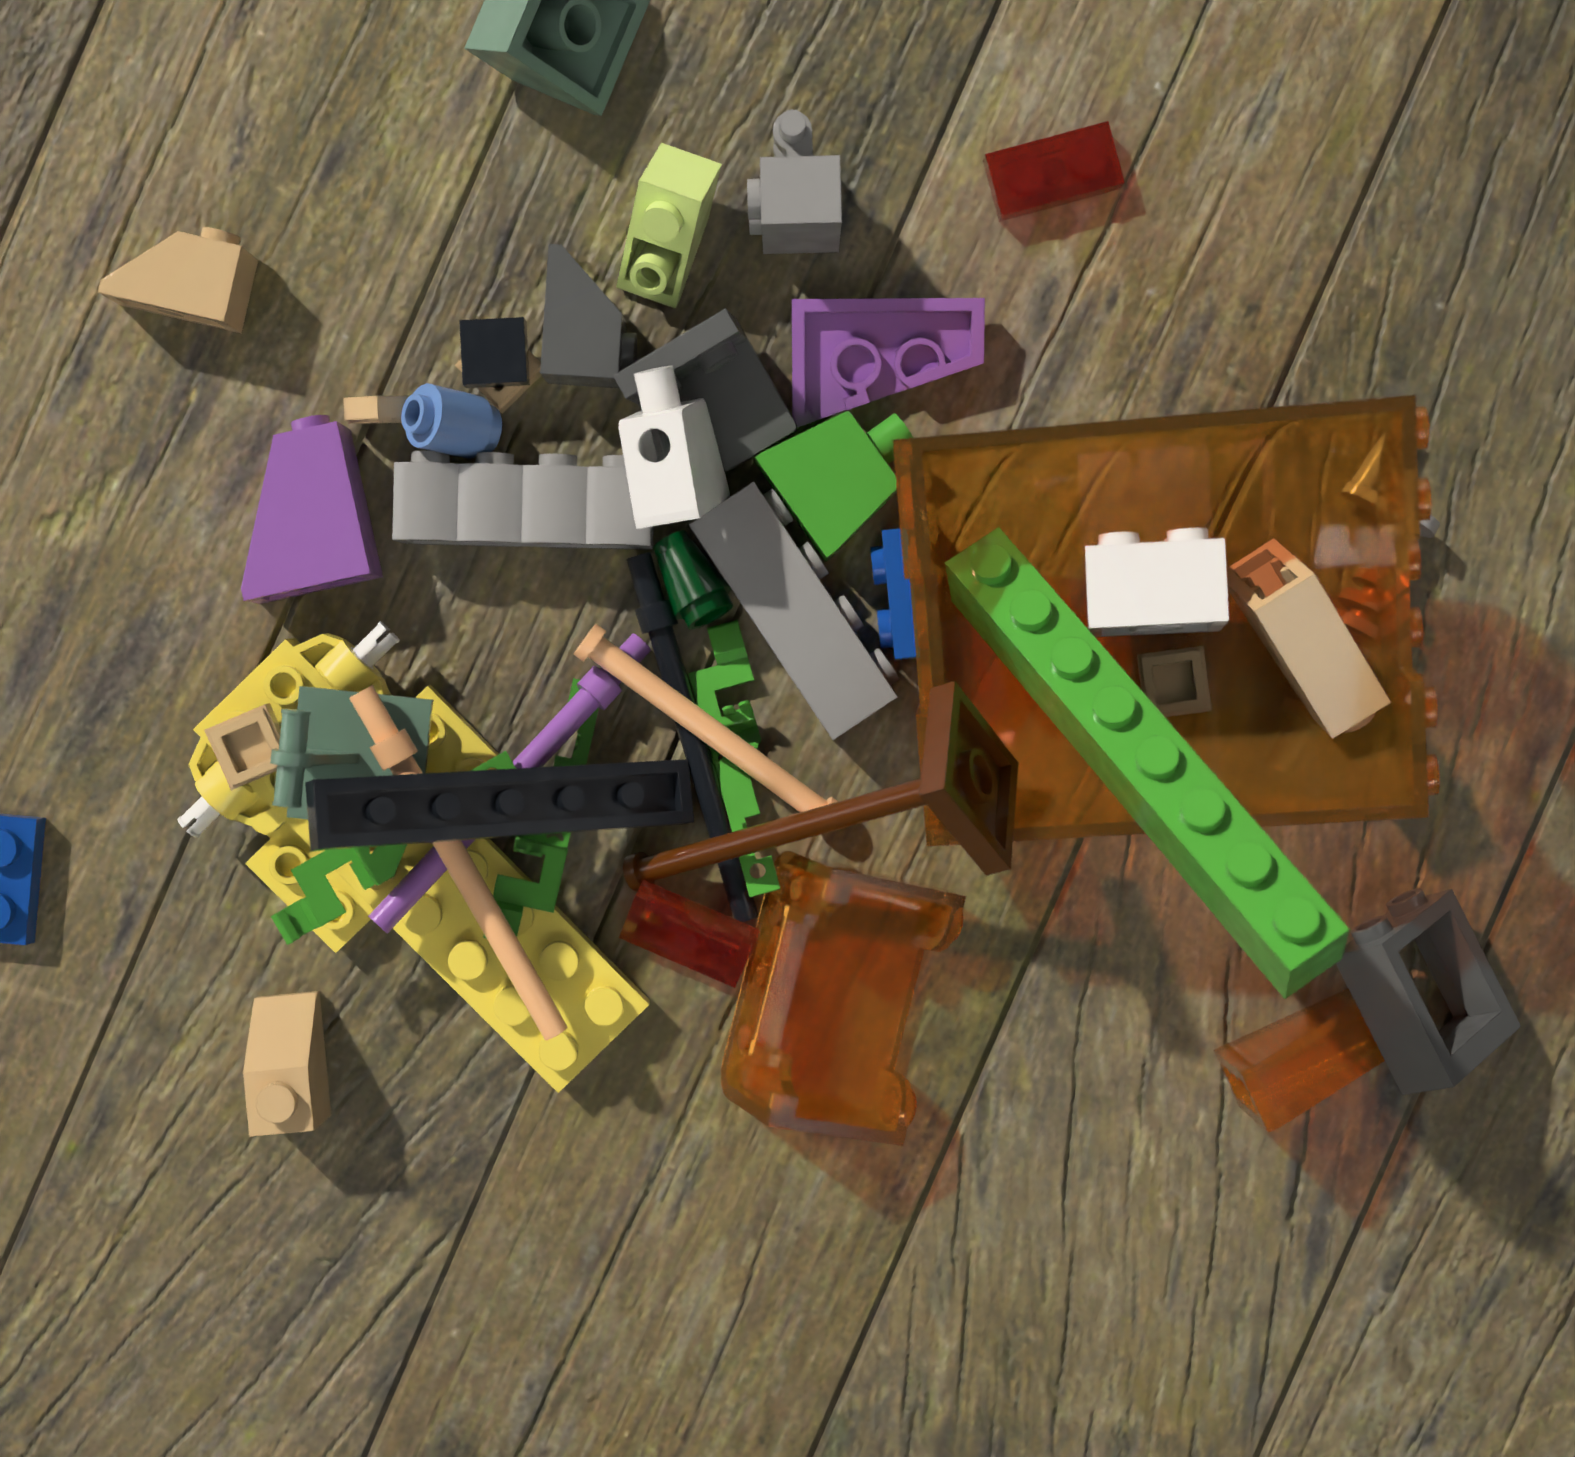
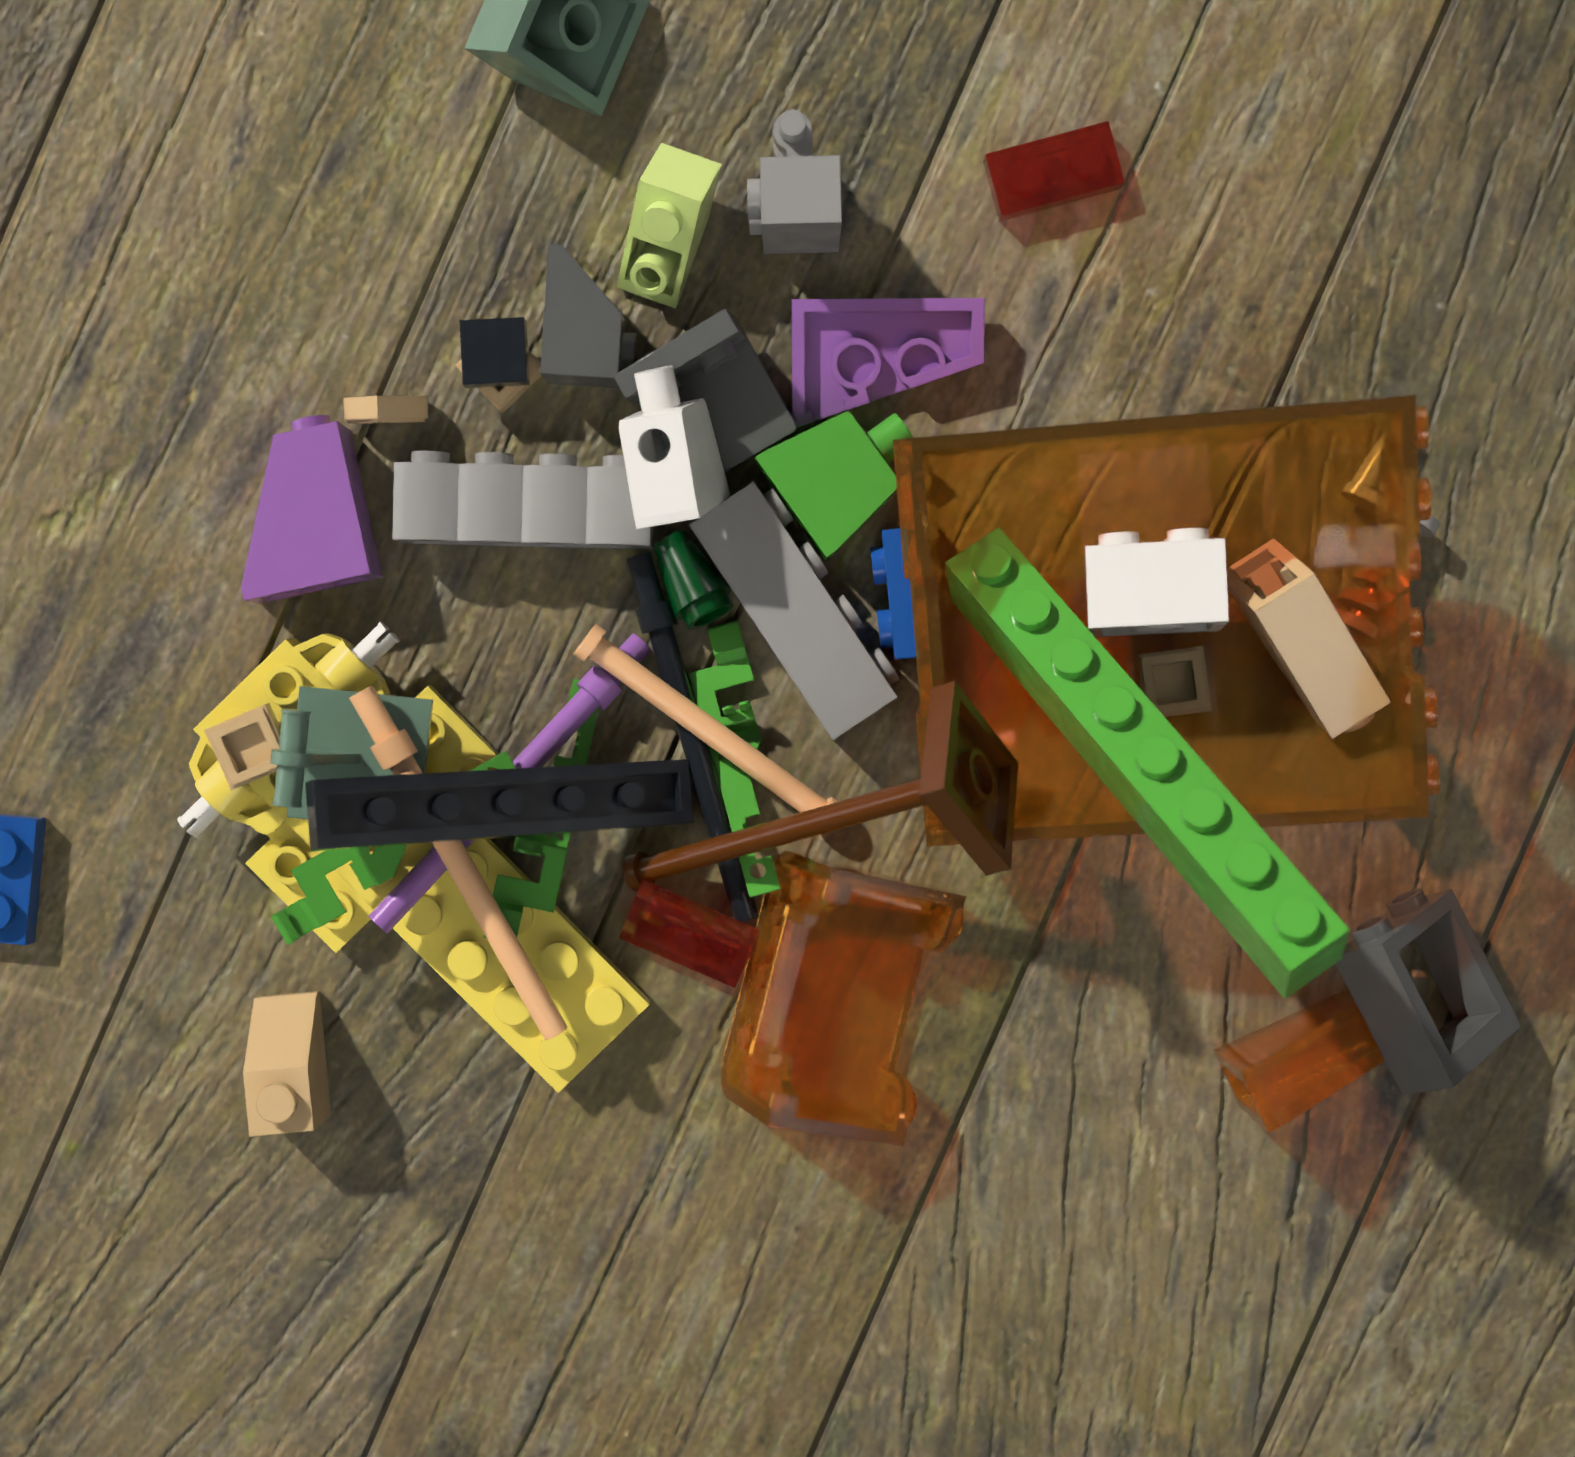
(188, 279): tan slope -> none
(451, 421): medium blue brick -> none

